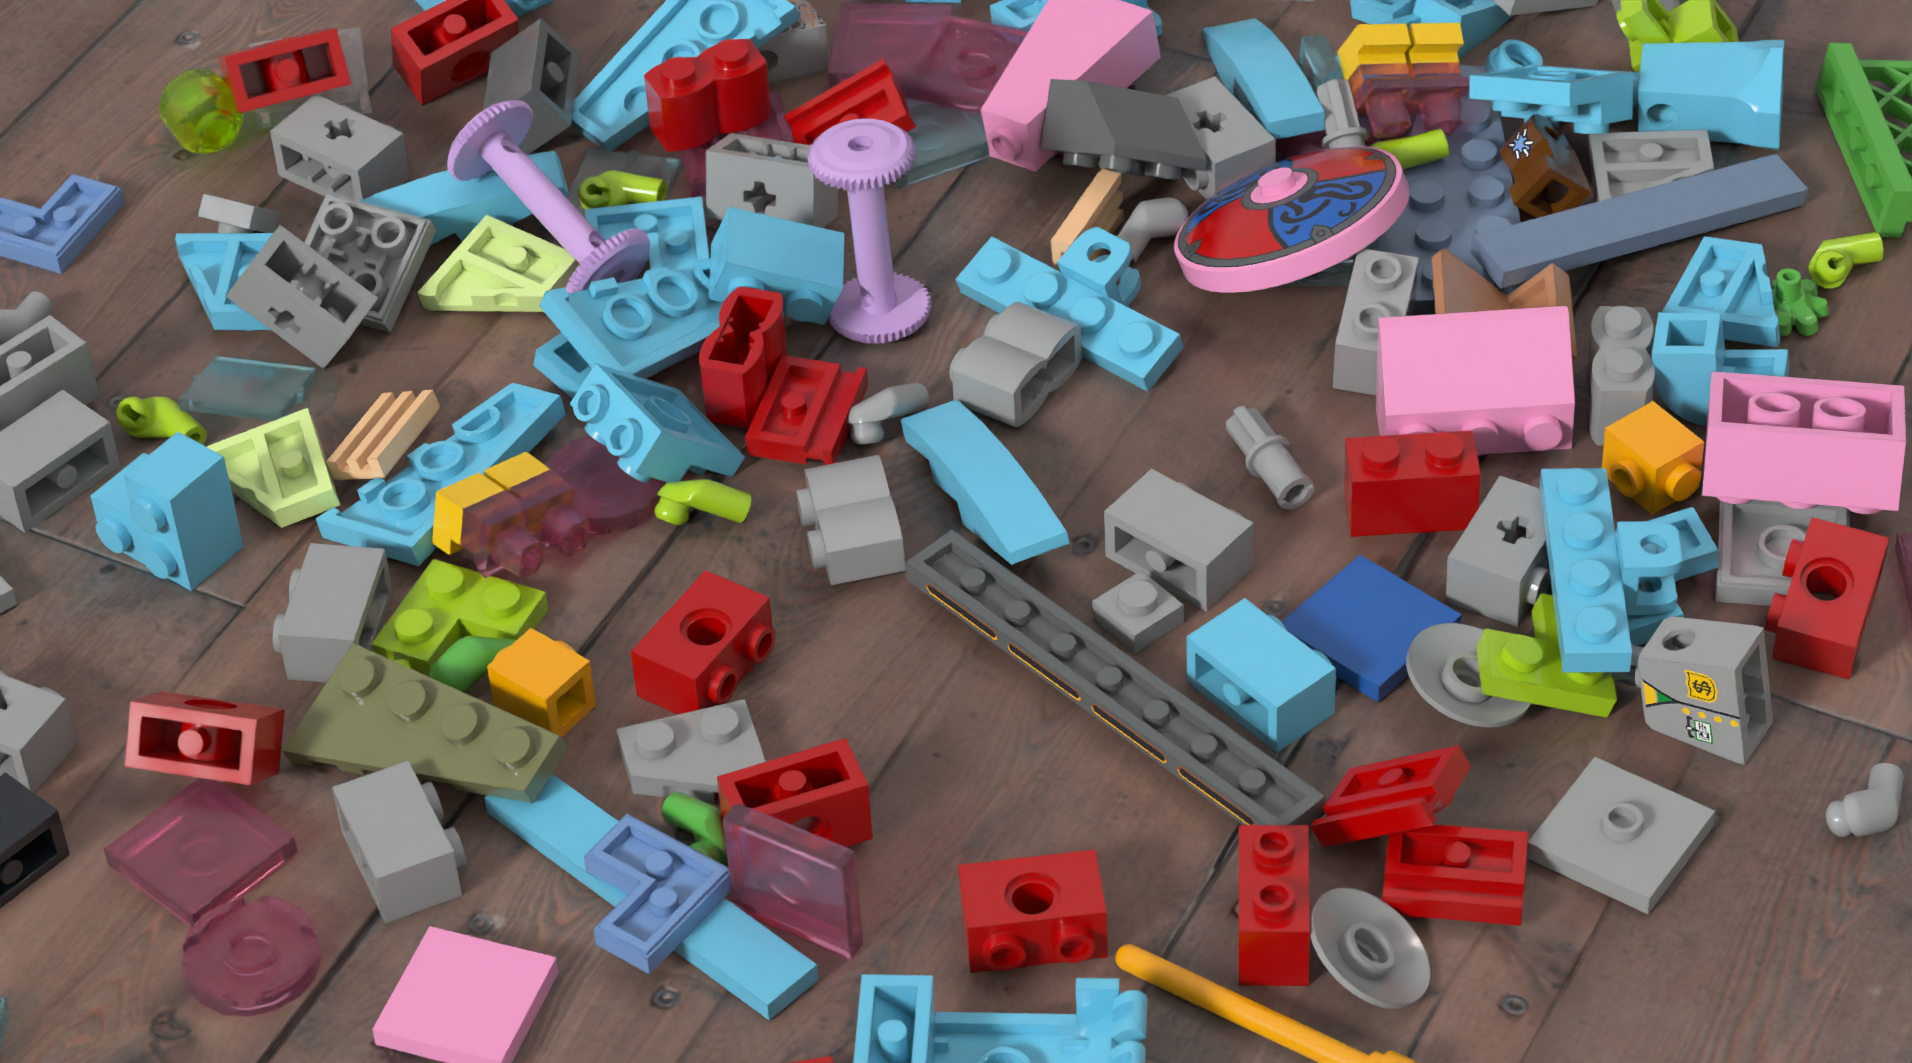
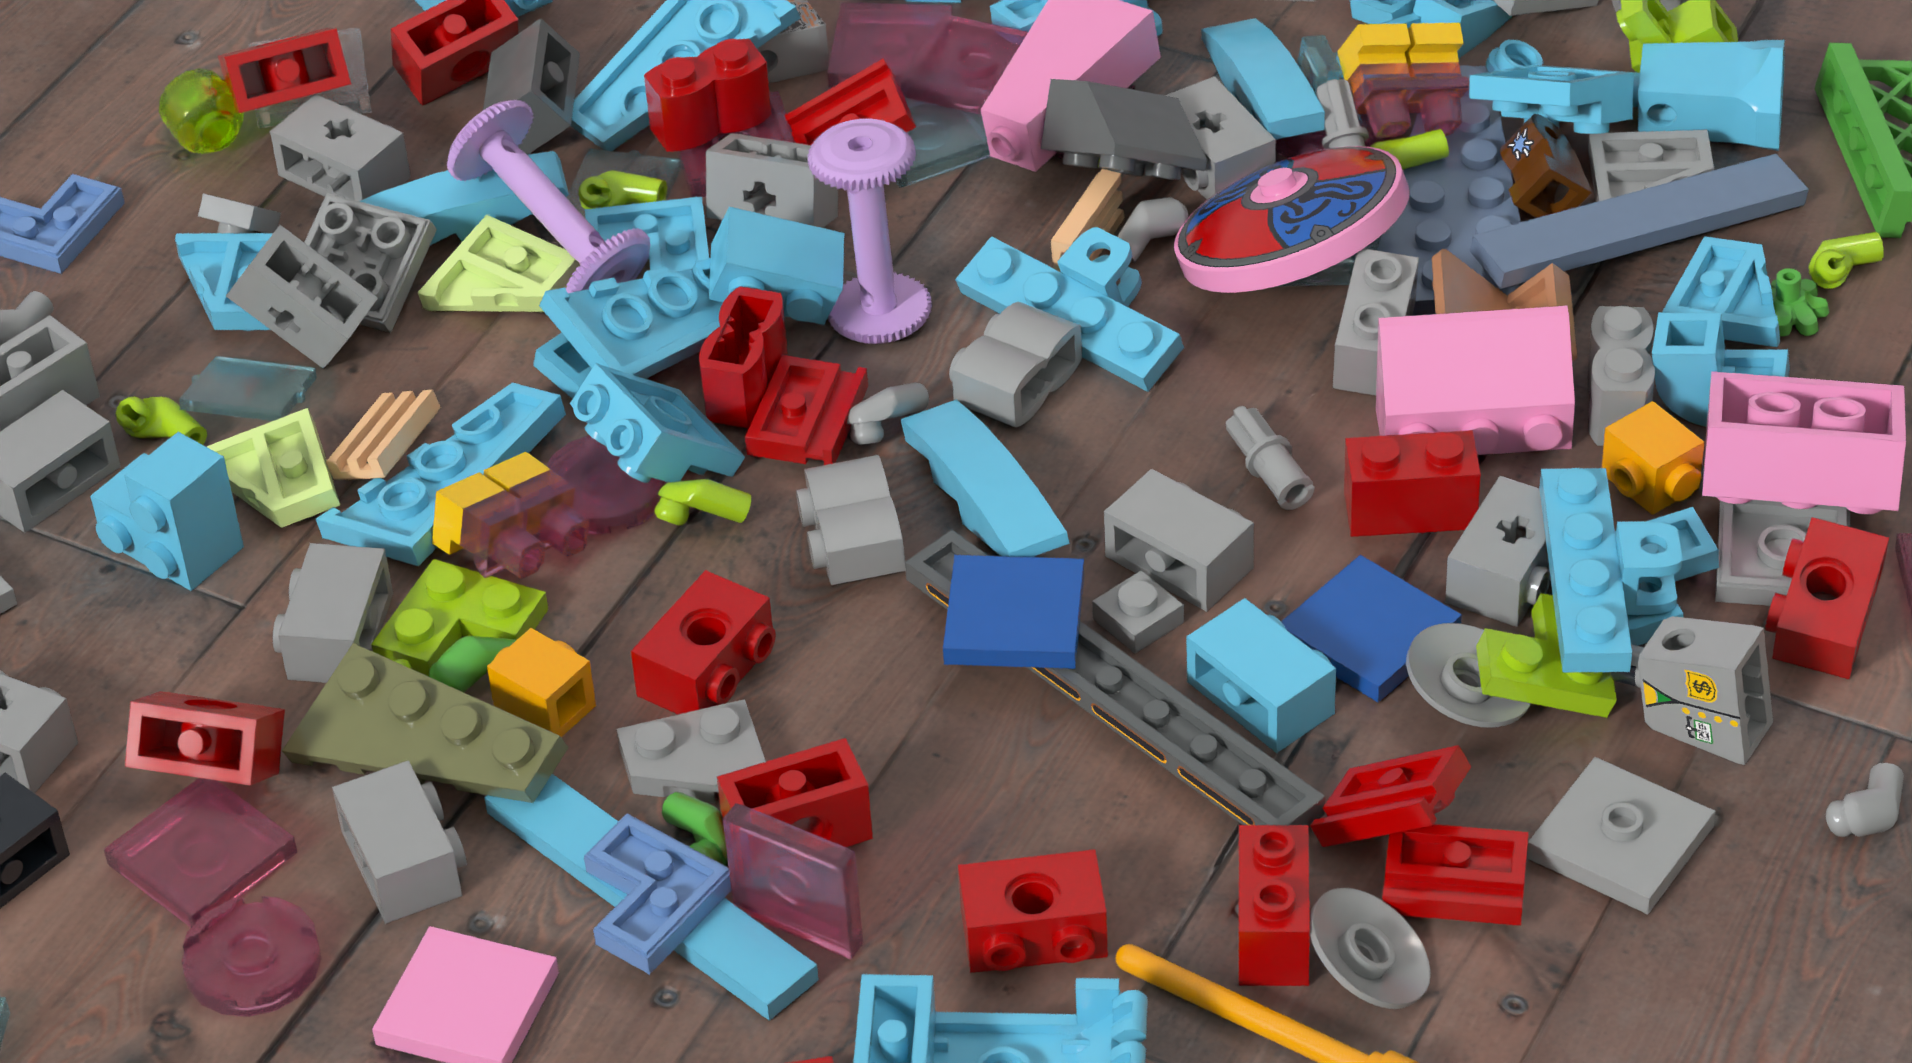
(1014, 611): none -> blue tile

